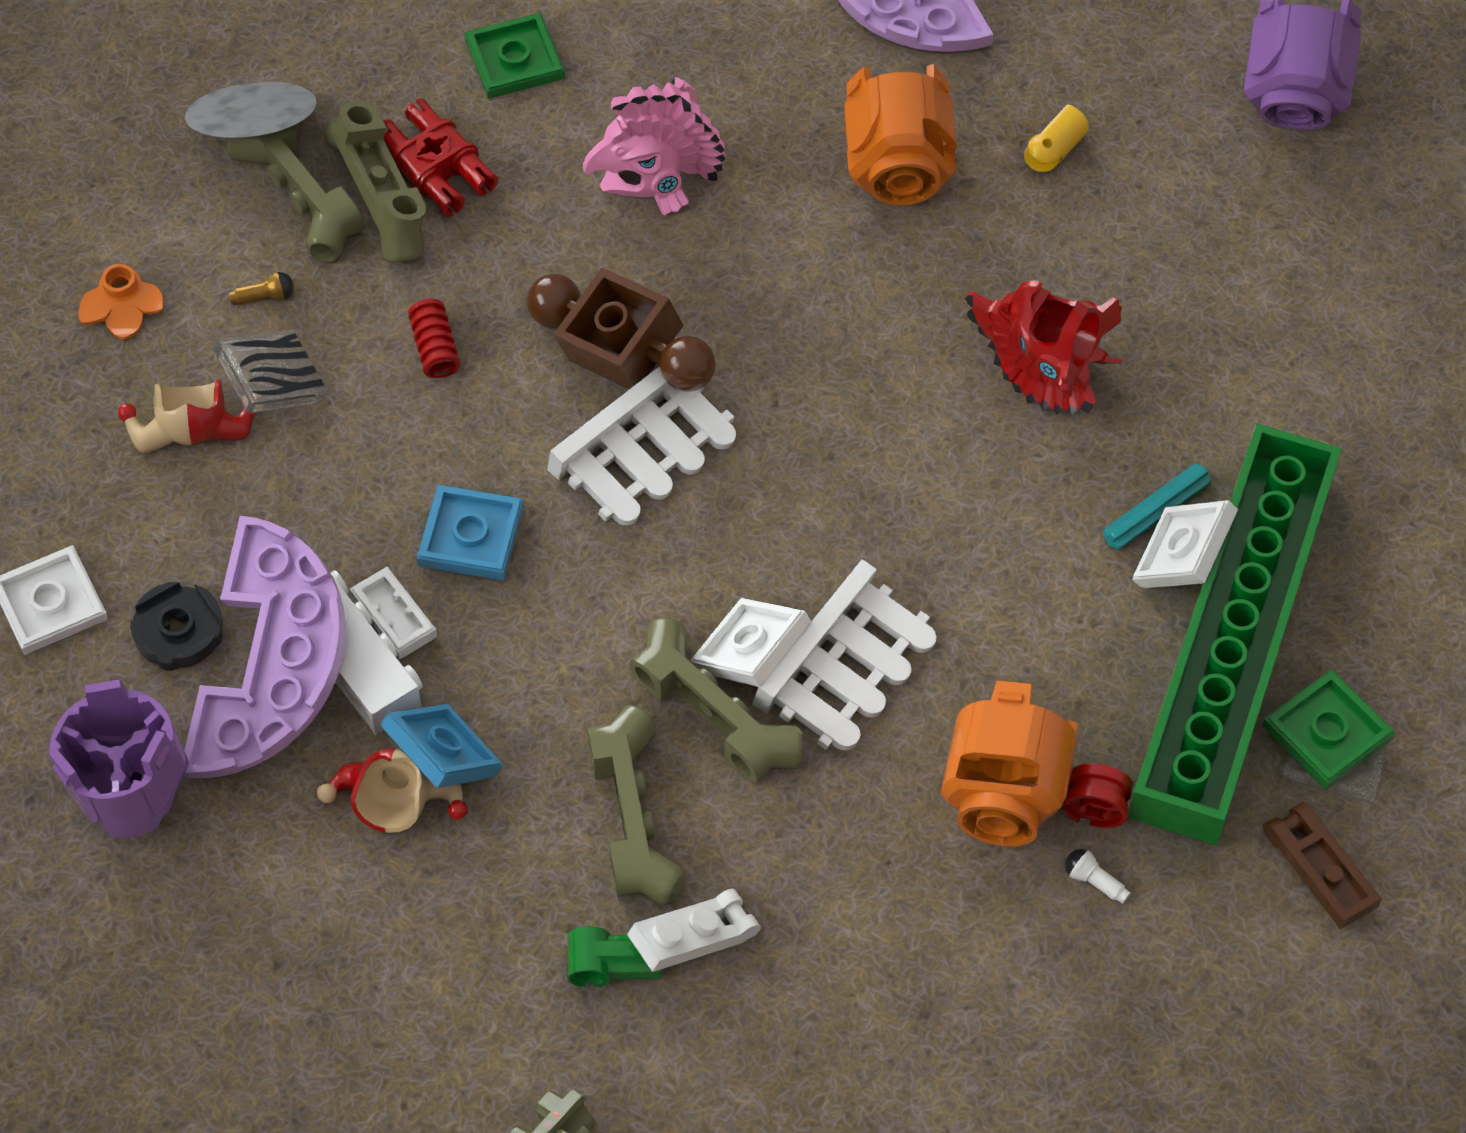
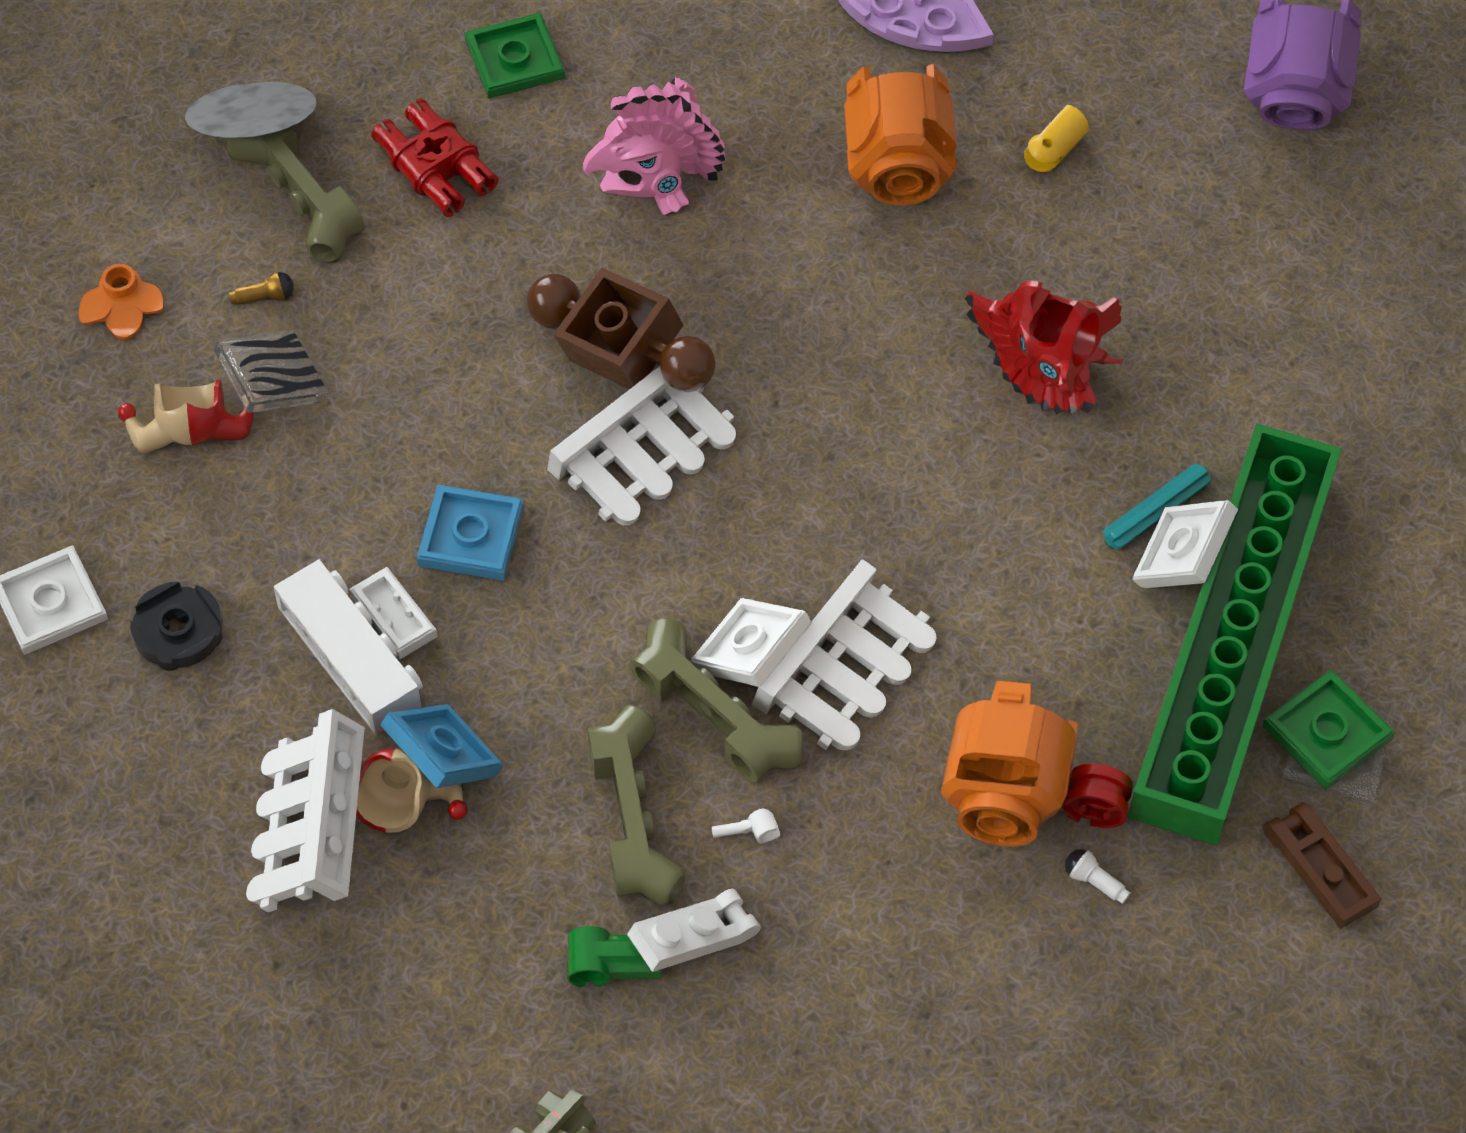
(112, 741): medium lavender piece -> none
(290, 659): lavender plate -> none
(329, 810): none -> white fence
(394, 206): olive plate -> none
(433, 337): red piece -> none
(760, 822): none -> white hand

